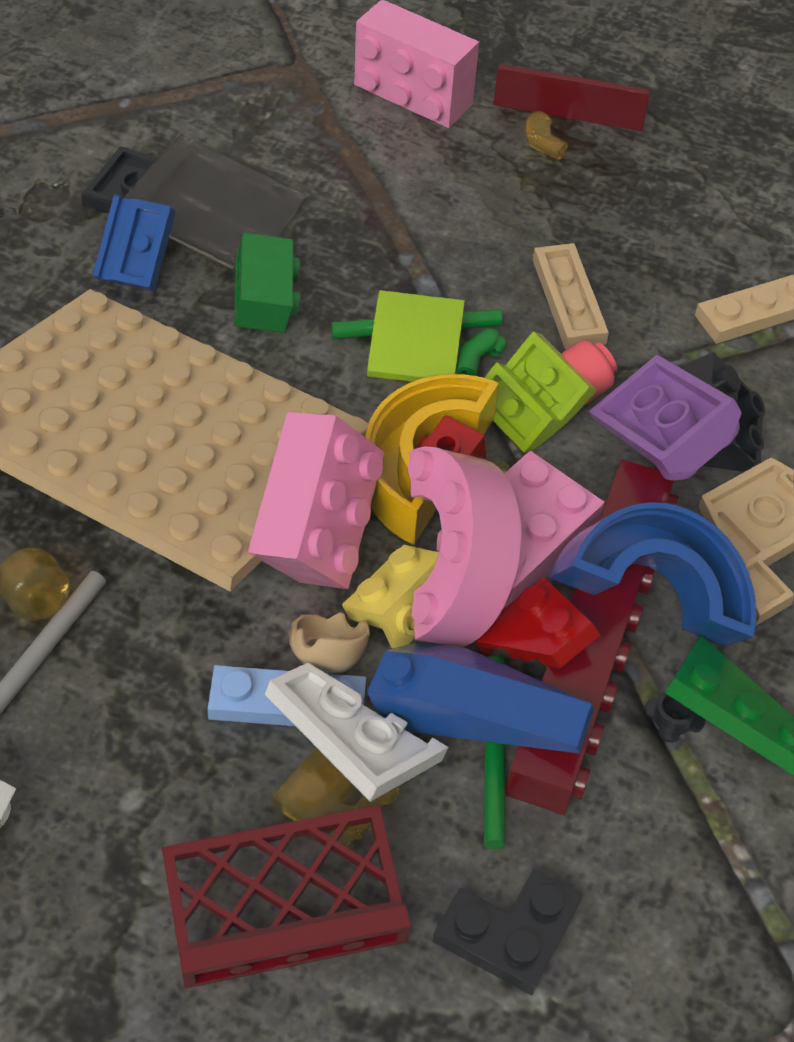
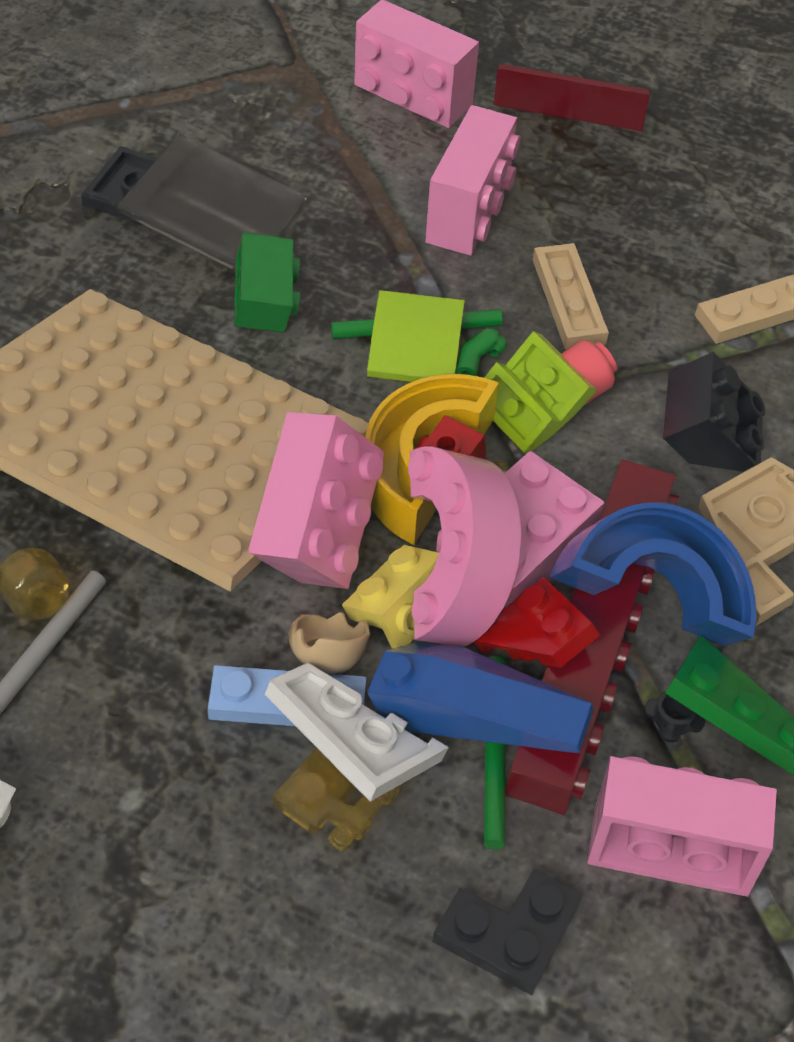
(134, 243): blue plate -> none
(293, 942): dark red fence -> none
(472, 180): none -> bright pink brick
(540, 136): clear yellow arm -> none
(670, 417): medium lavender slope -> none
(682, 825): none -> bright pink brick

